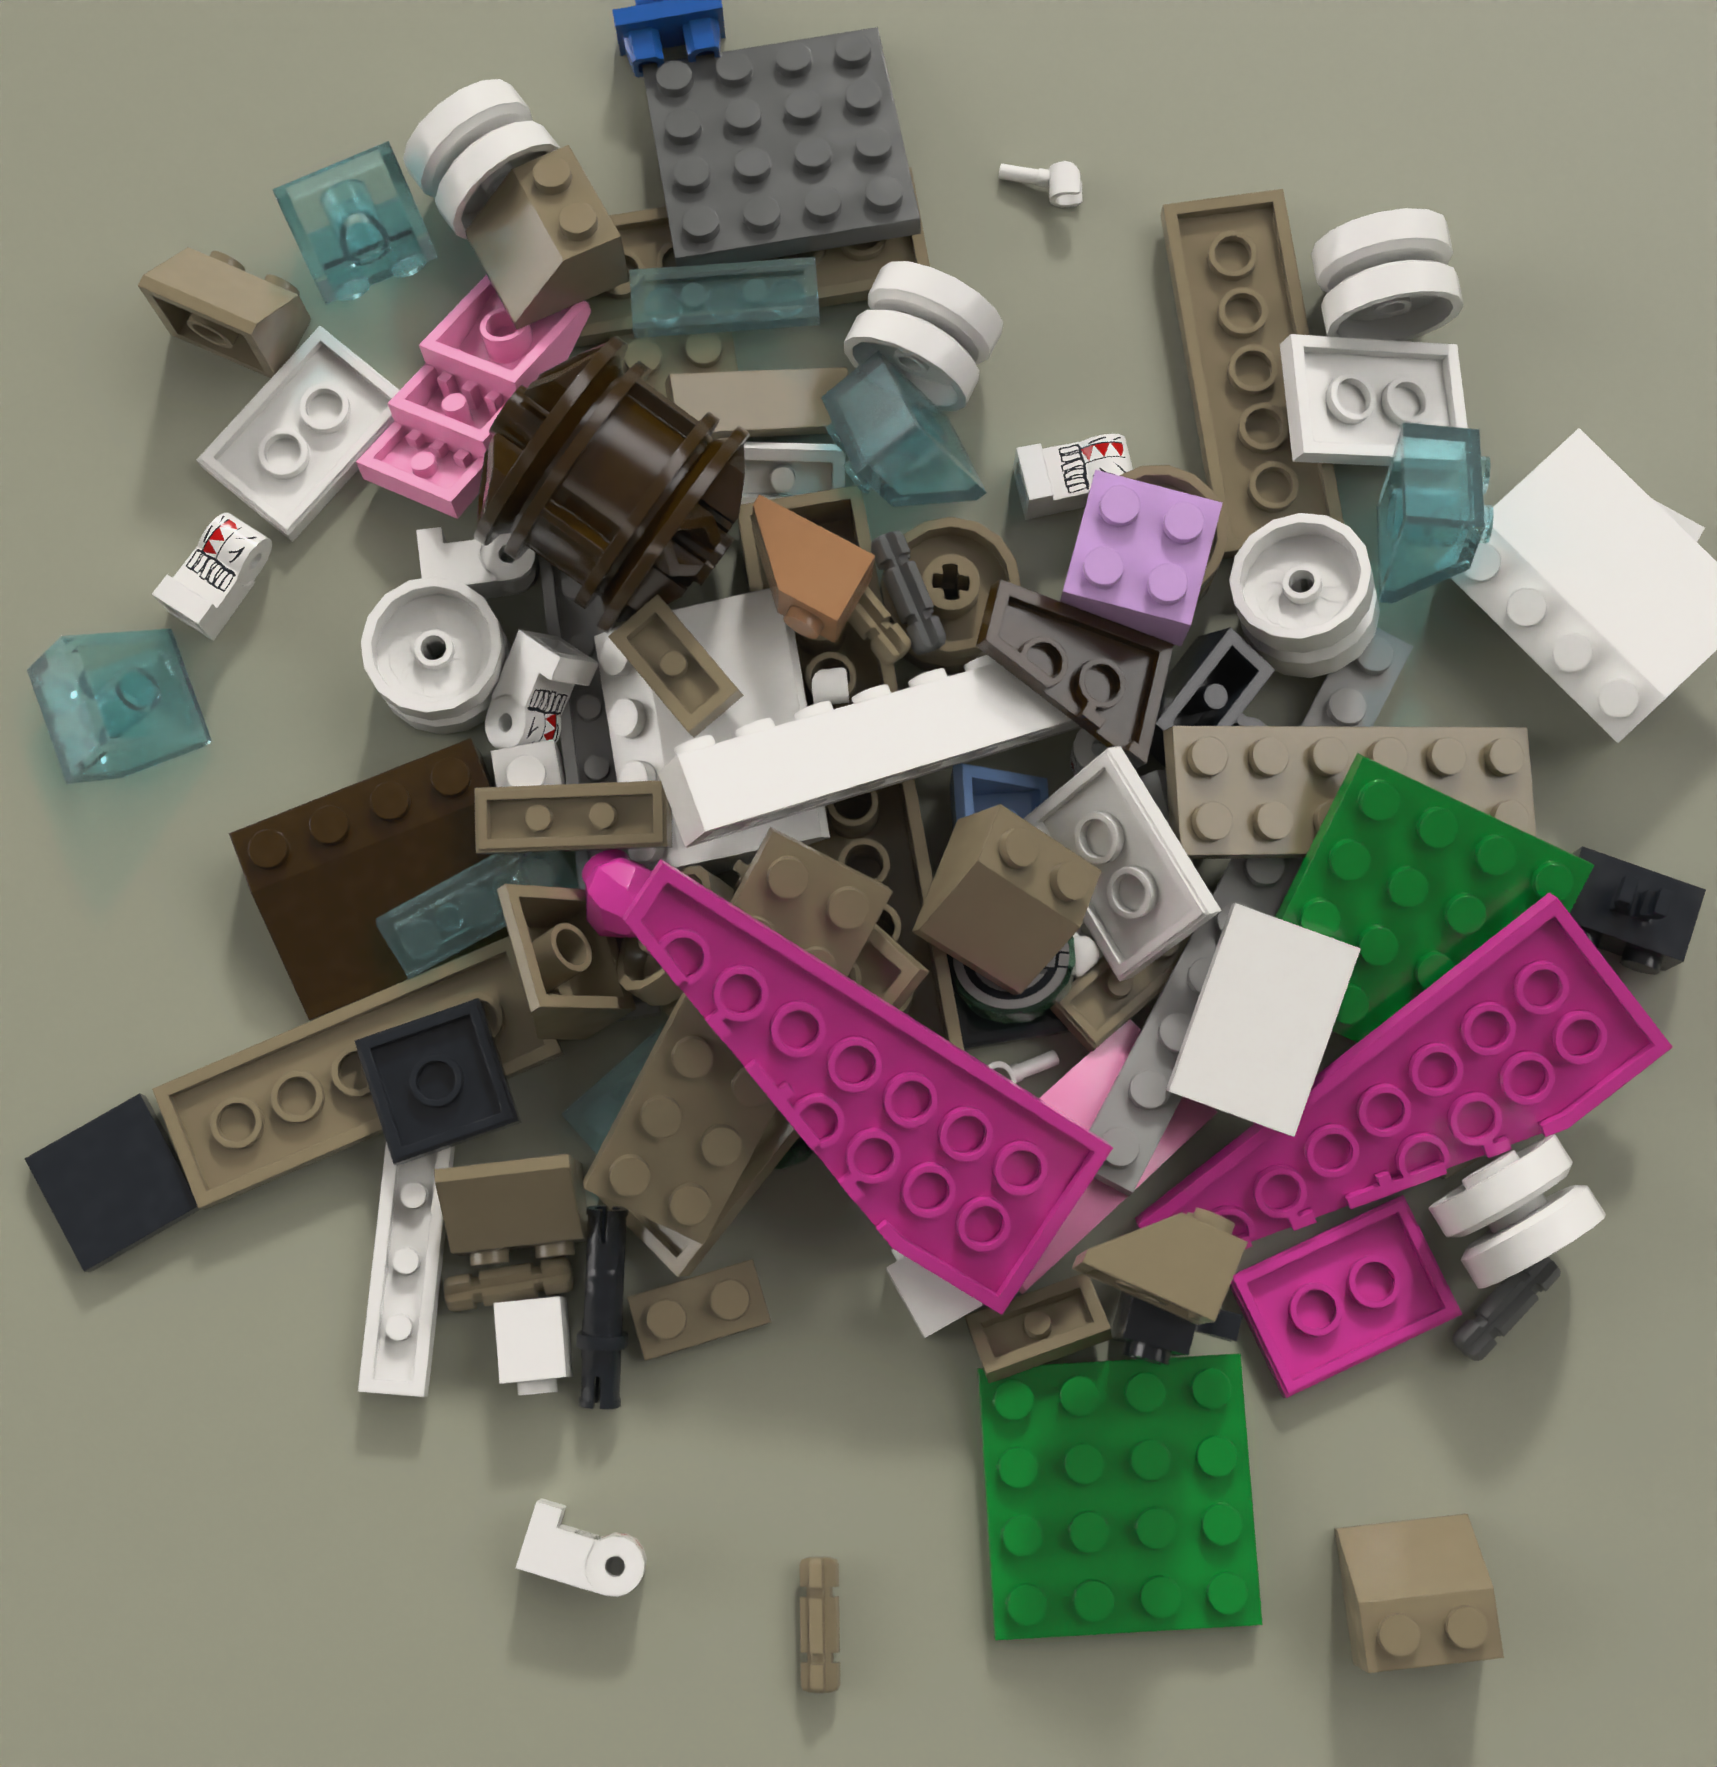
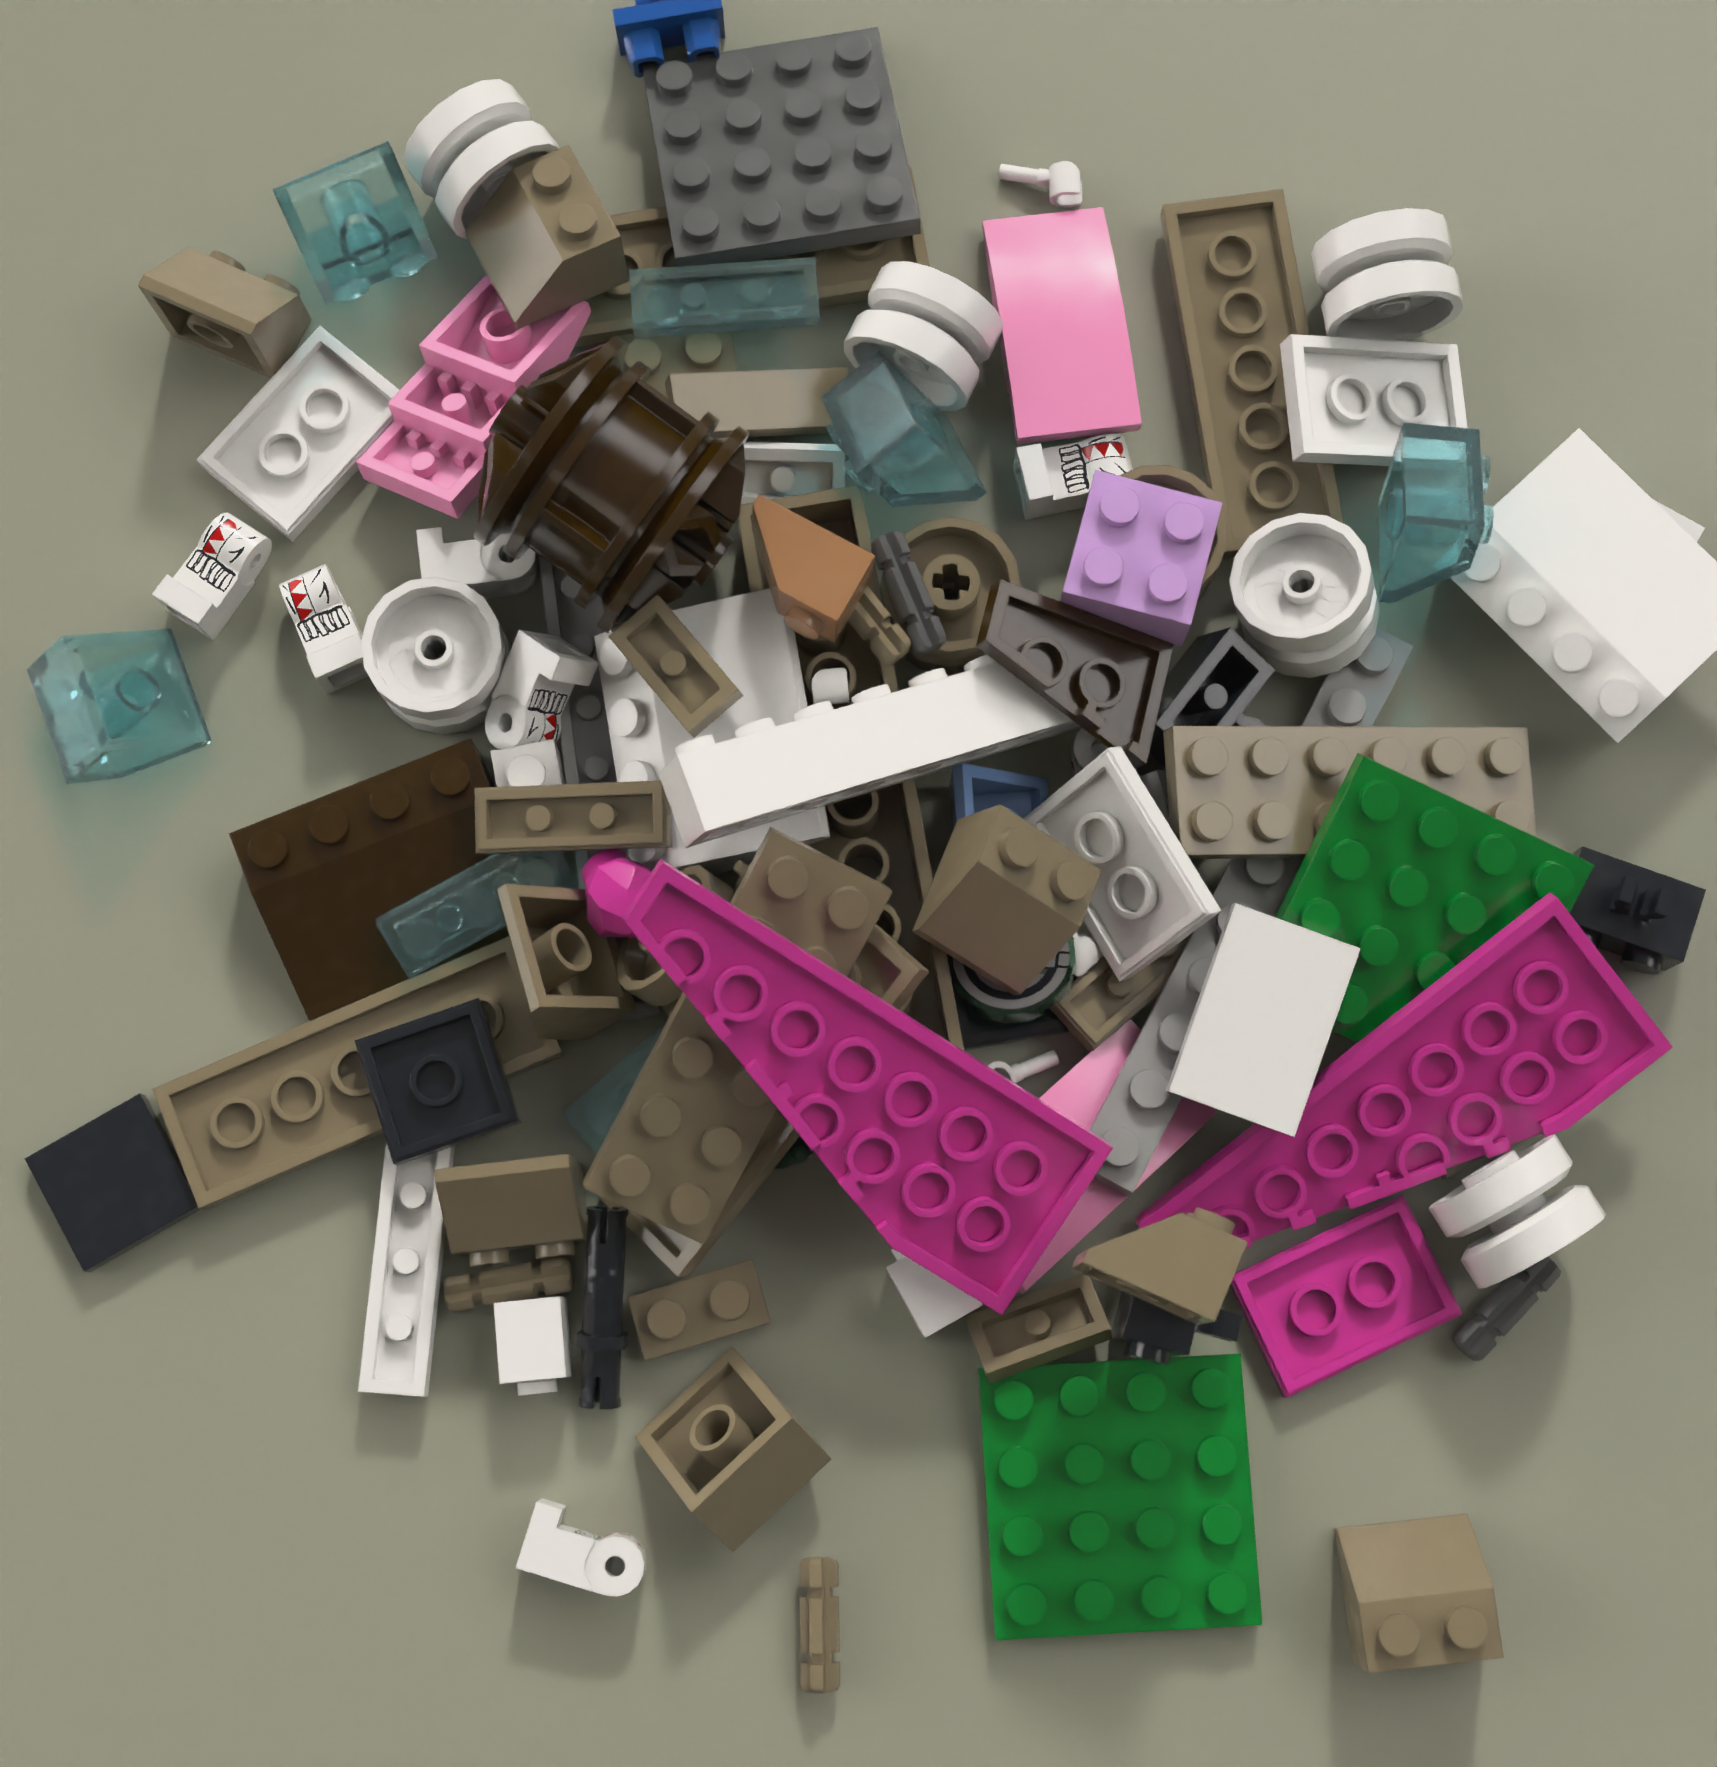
(325, 628): none -> white leg
(732, 1449): none -> dark tan slope
(1061, 326): none -> bright pink slope

